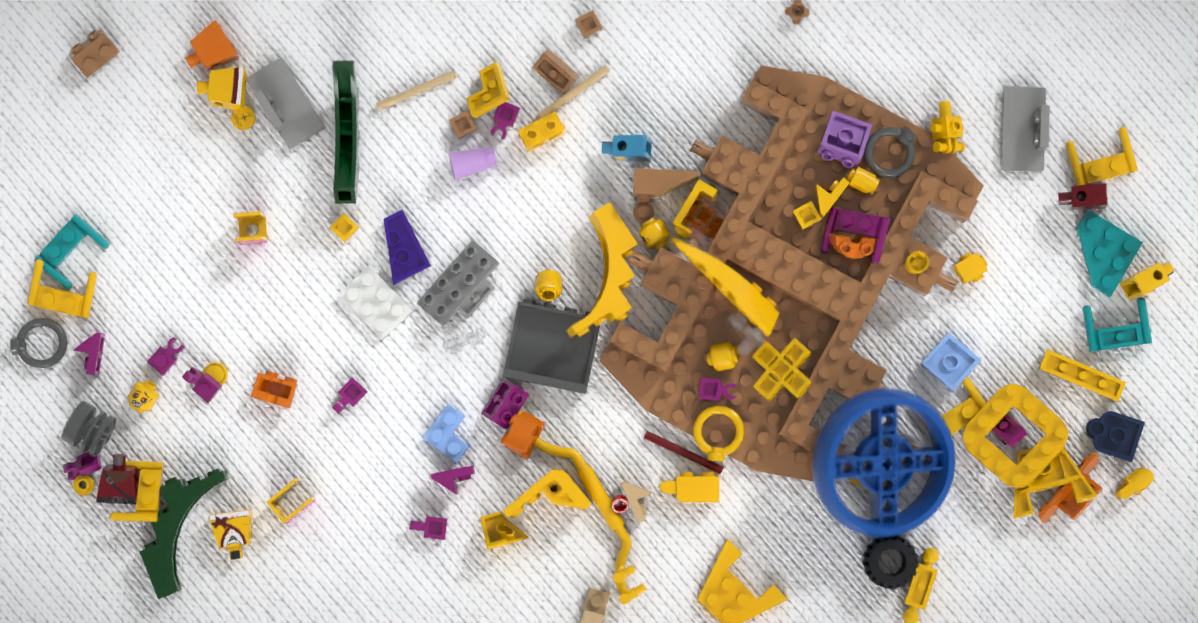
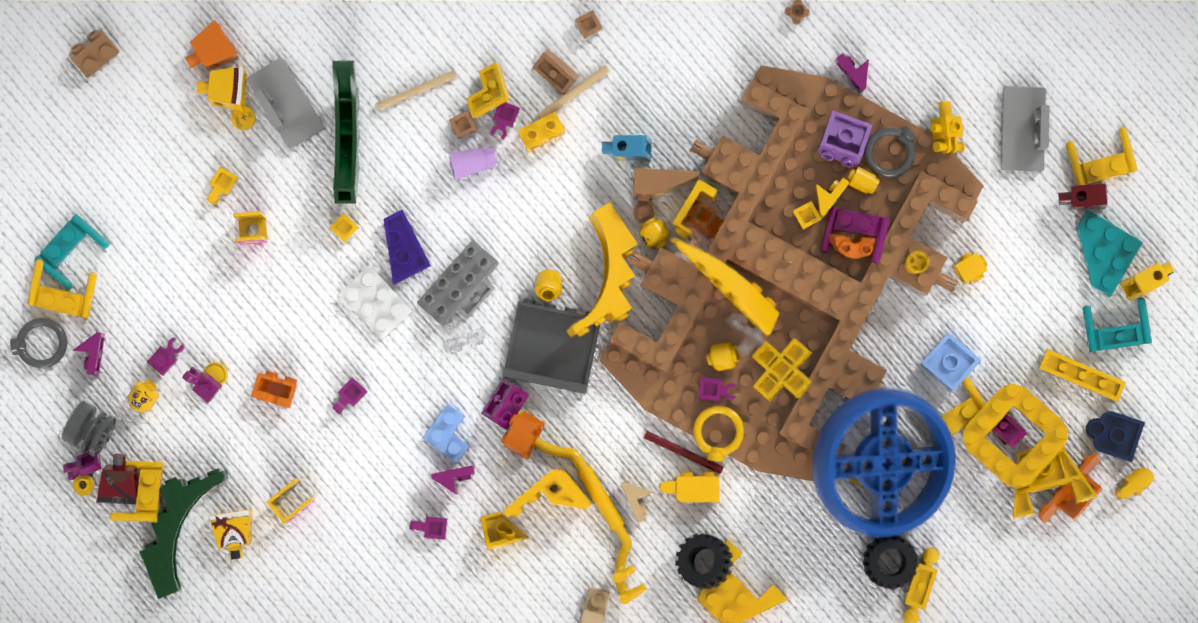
(222, 182): none -> yellow plate
(623, 506): hinge -> none
(687, 556): none -> black tyre
(857, 76): none -> magenta slope

